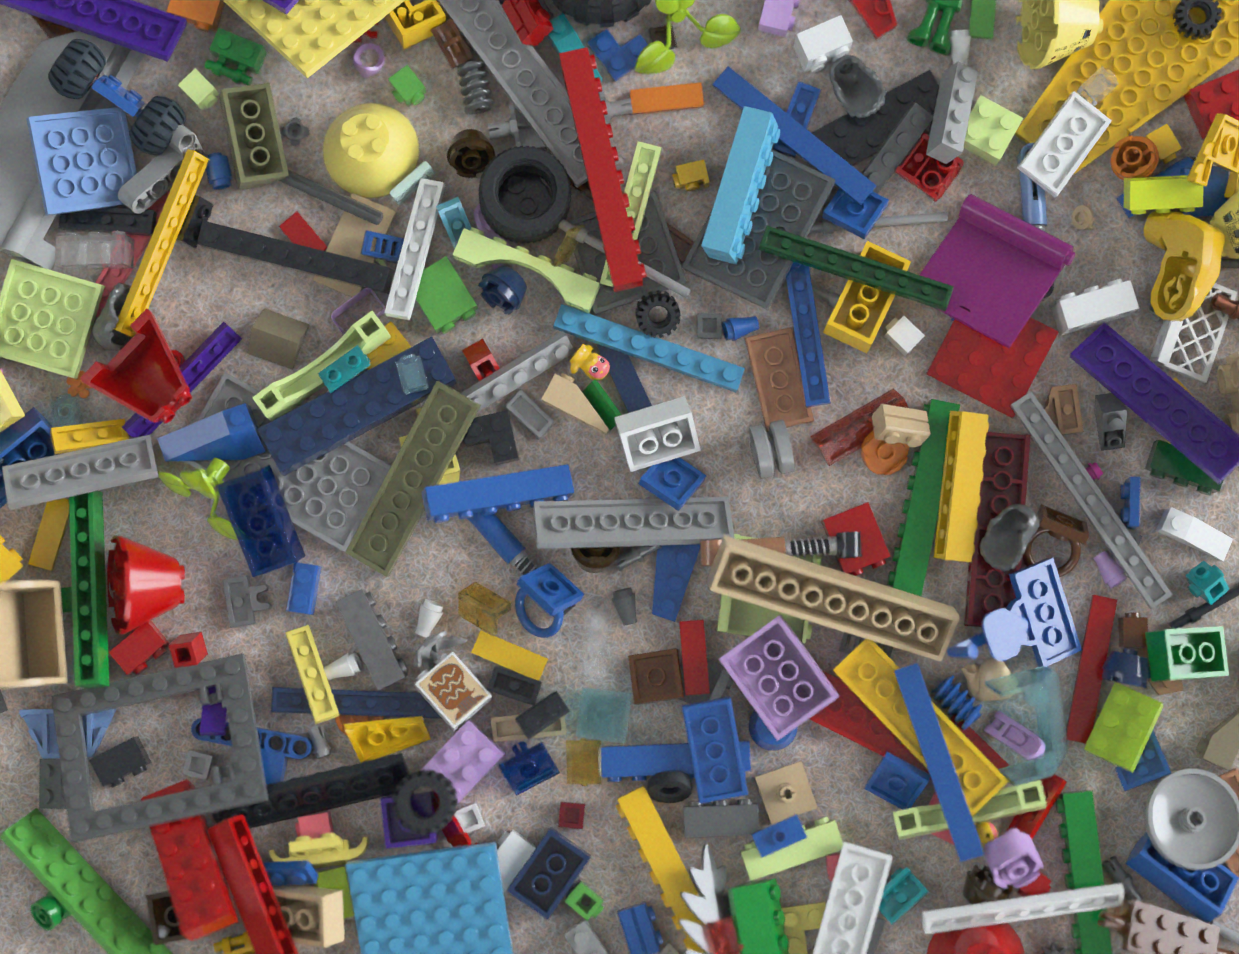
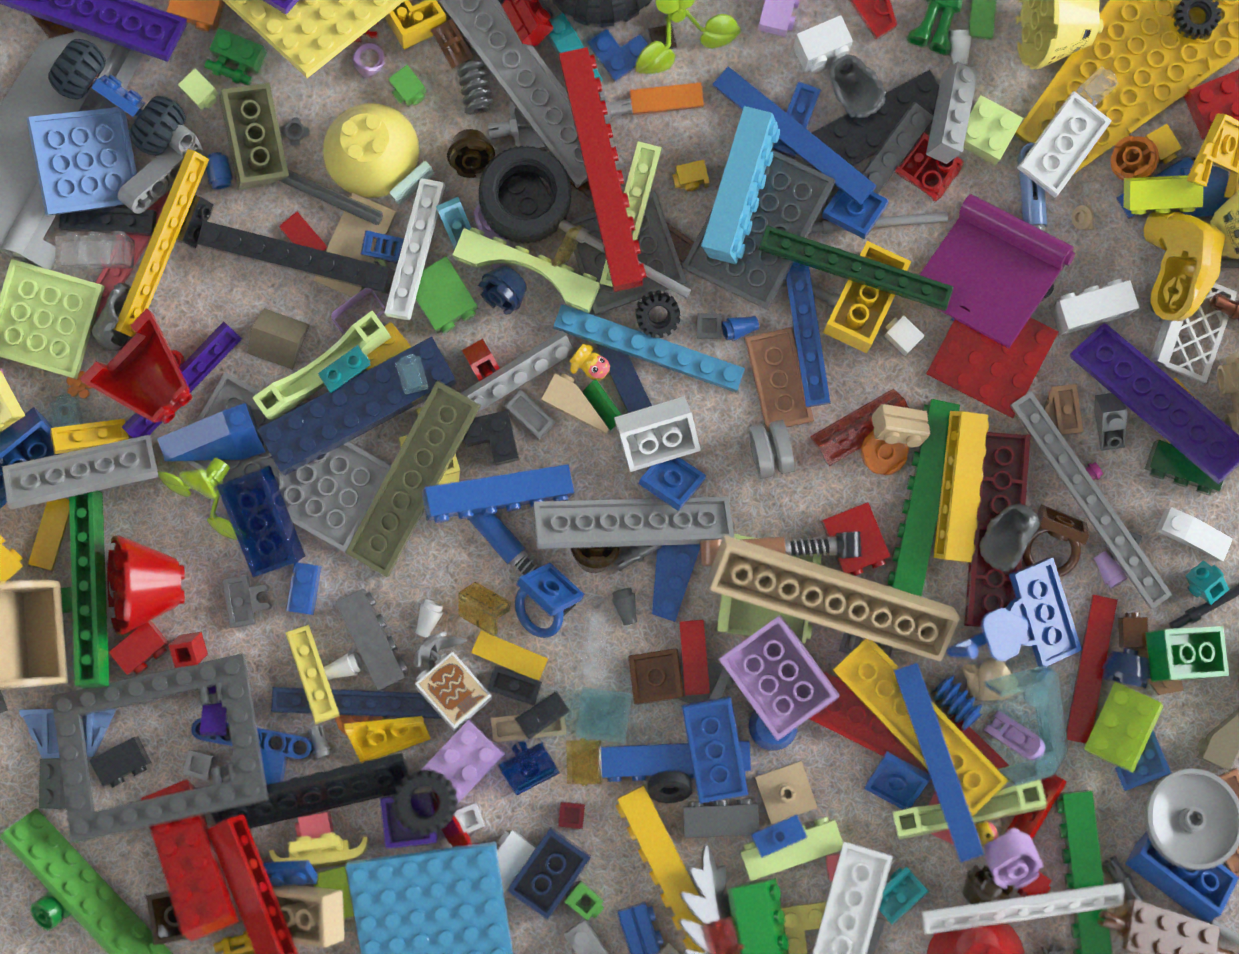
(1131, 511): blue plate -> none

